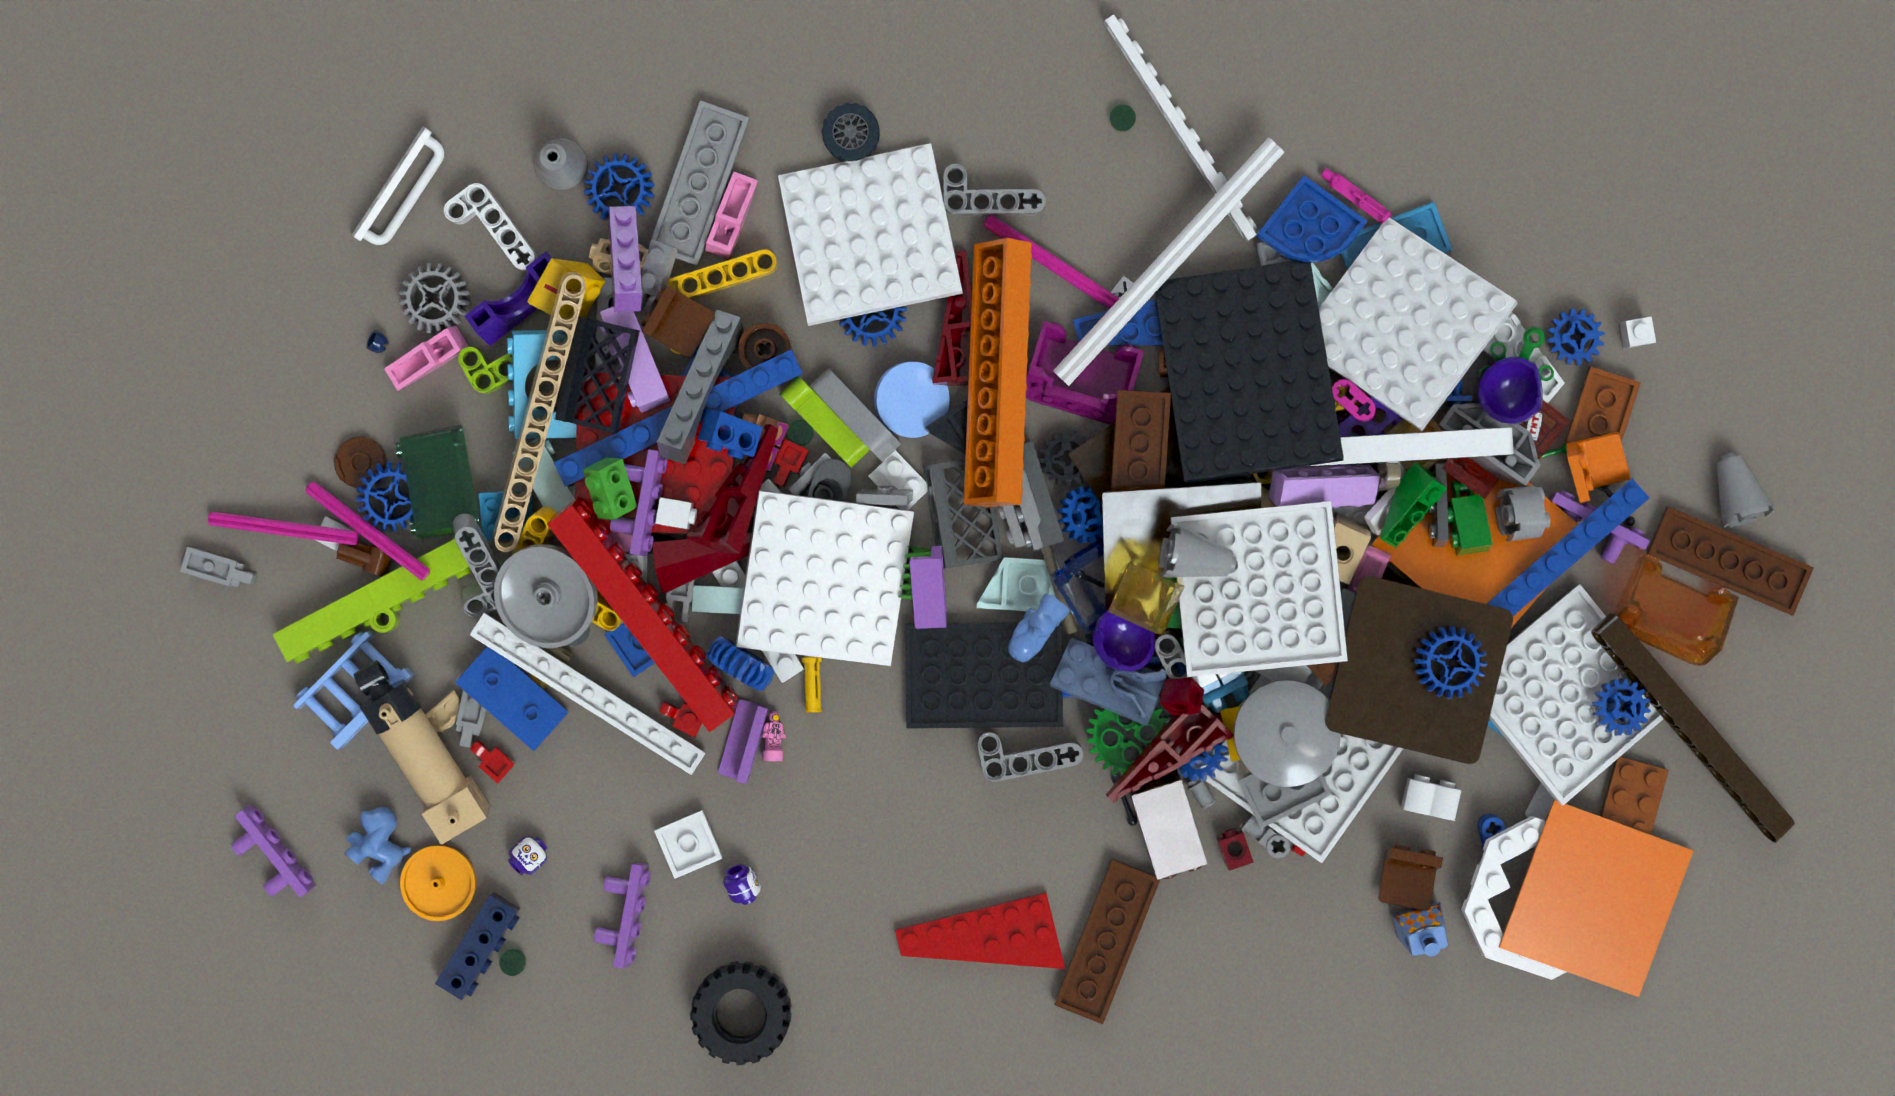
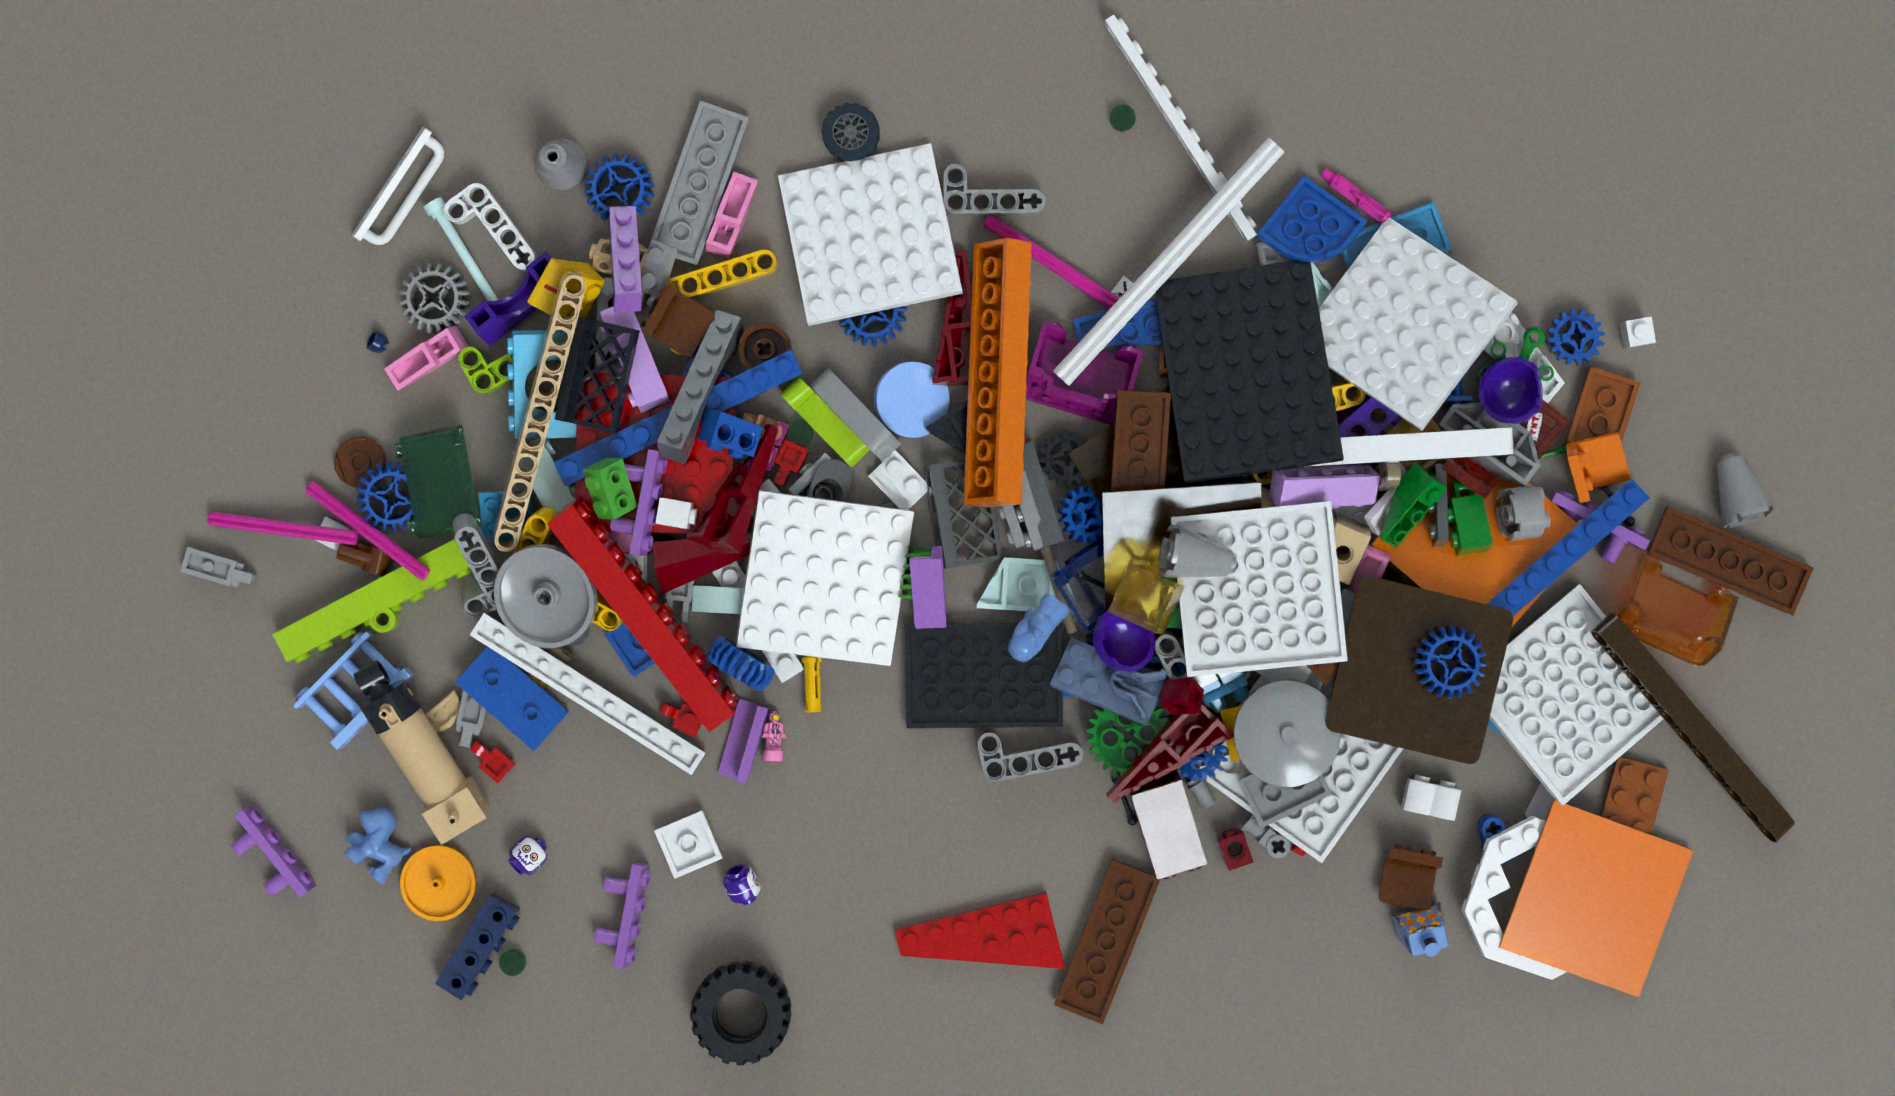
(436, 210): none -> light aqua piece
(884, 496): light grey plate -> none
(1358, 396): dark pink beam -> none
(1631, 713): blue gear -> none

